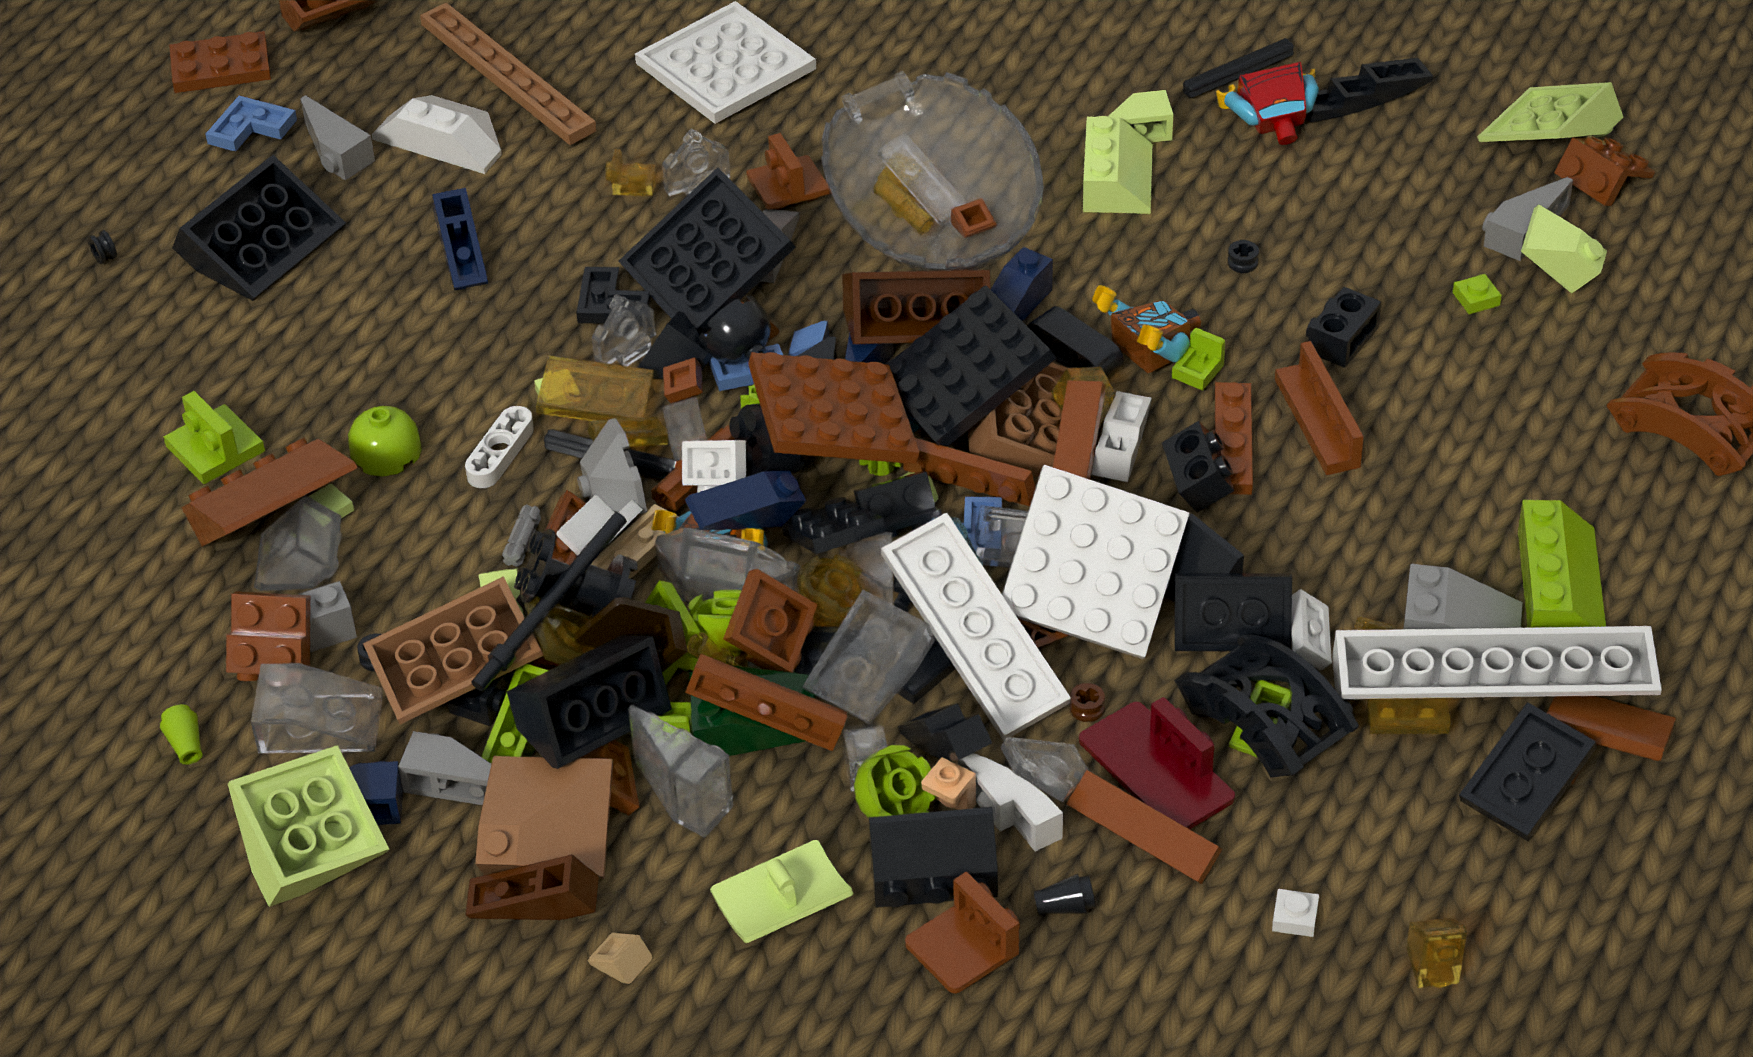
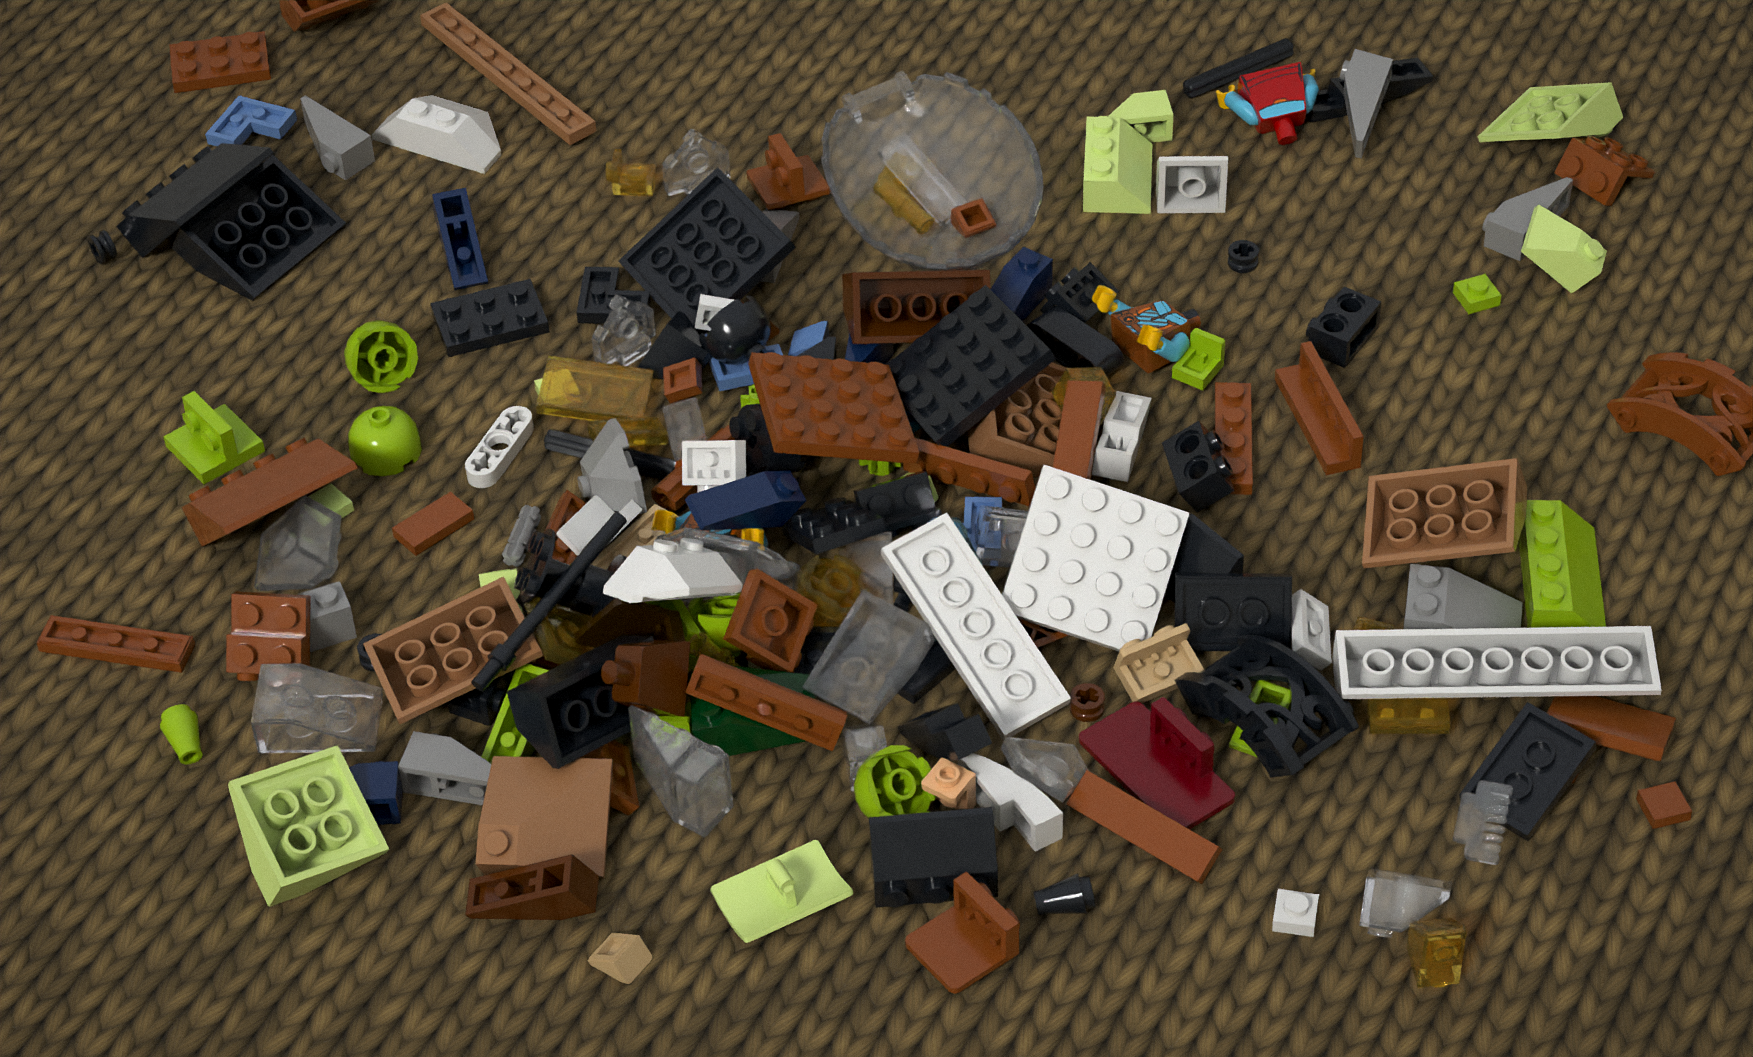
(116, 643): none -> dark orange tile
(188, 193): none -> black slope
(380, 356): none -> lime cylinder
(433, 523): none -> dark orange tile
(489, 318): none -> black plate
(650, 676): none -> reddish brown torso
(671, 573): none -> white wedge
(708, 308): none -> white plate
(725, 62): white plate -> none
(1077, 292): none -> black bracket
(1153, 664): none -> tan bracket
(1191, 184): none -> white slope
(1365, 86): none -> light grey slope
(1397, 899): none -> clear slope
(1444, 513): none -> medium nougat slope
(1473, 817): none -> clear piece
(1664, 805): none -> dark orange tile

